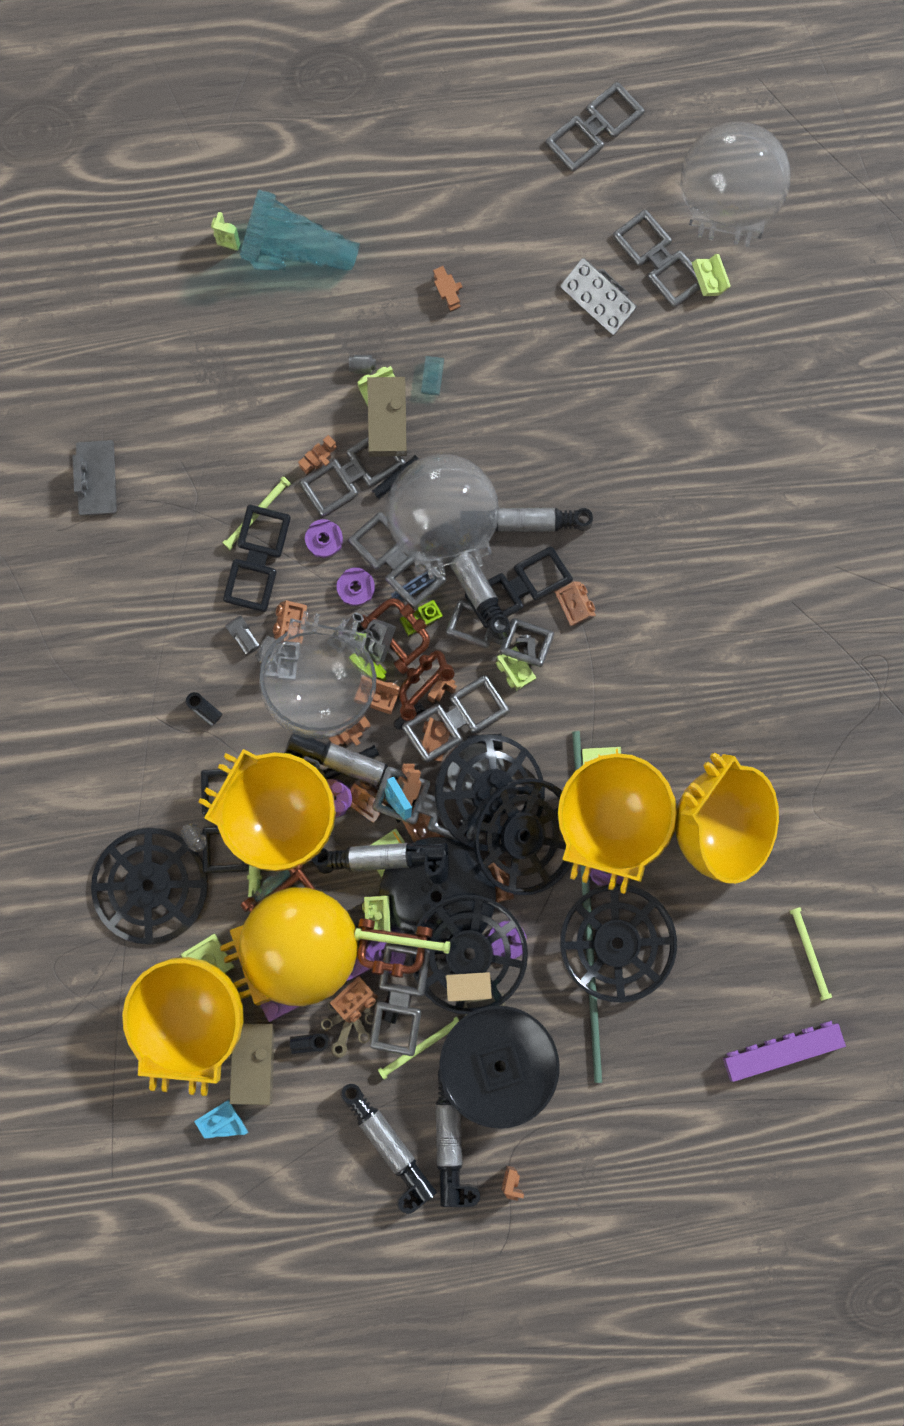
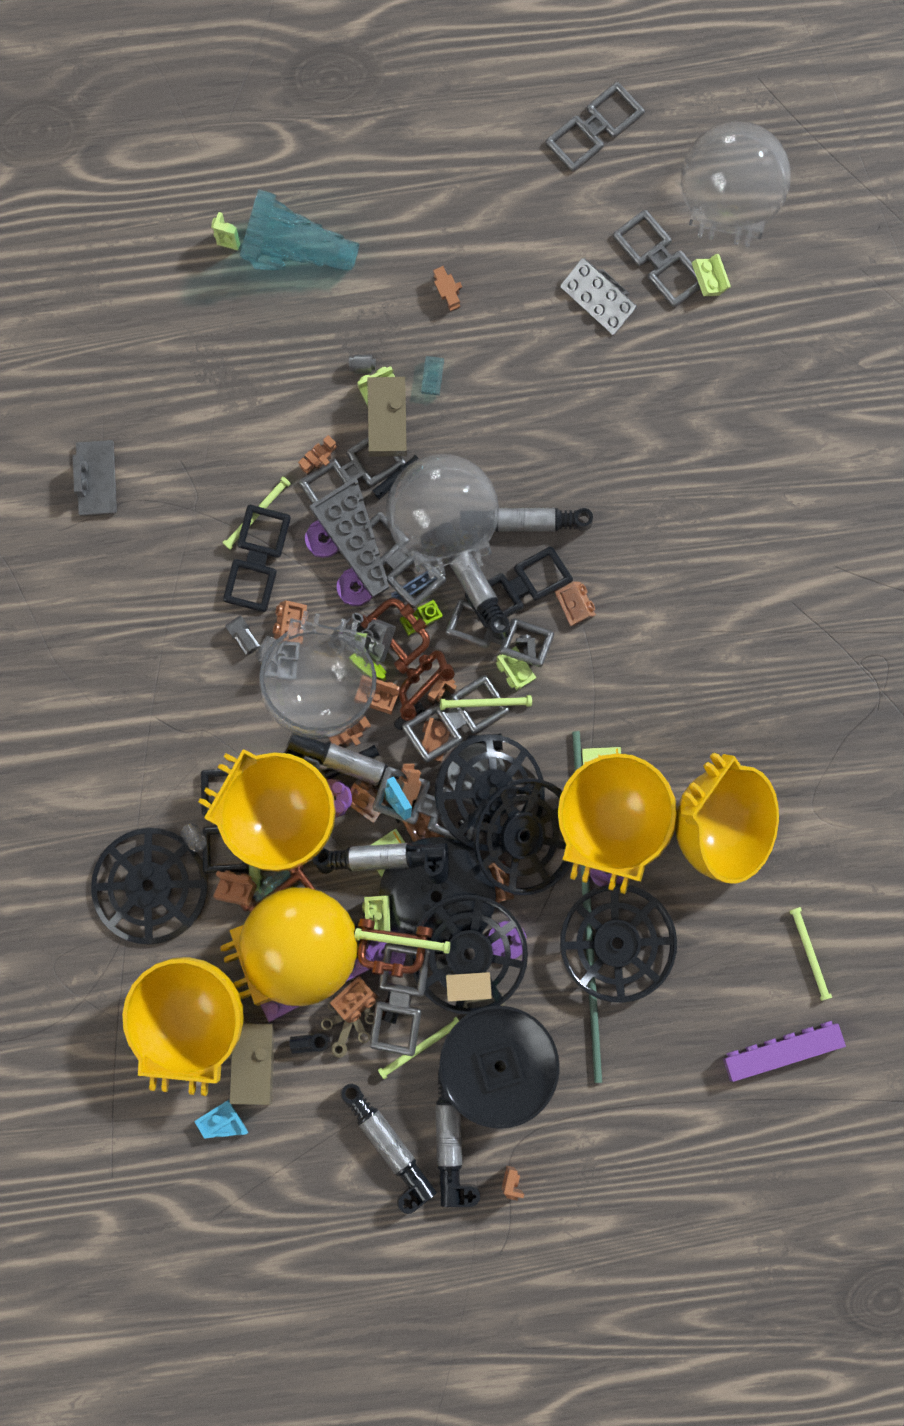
(204, 709): black piece -> none
(210, 951): yellowish green tile -> none
(235, 888): none -> nougat bracket
(349, 527): none -> flat silver wing
(485, 702): none -> yellowish green bar

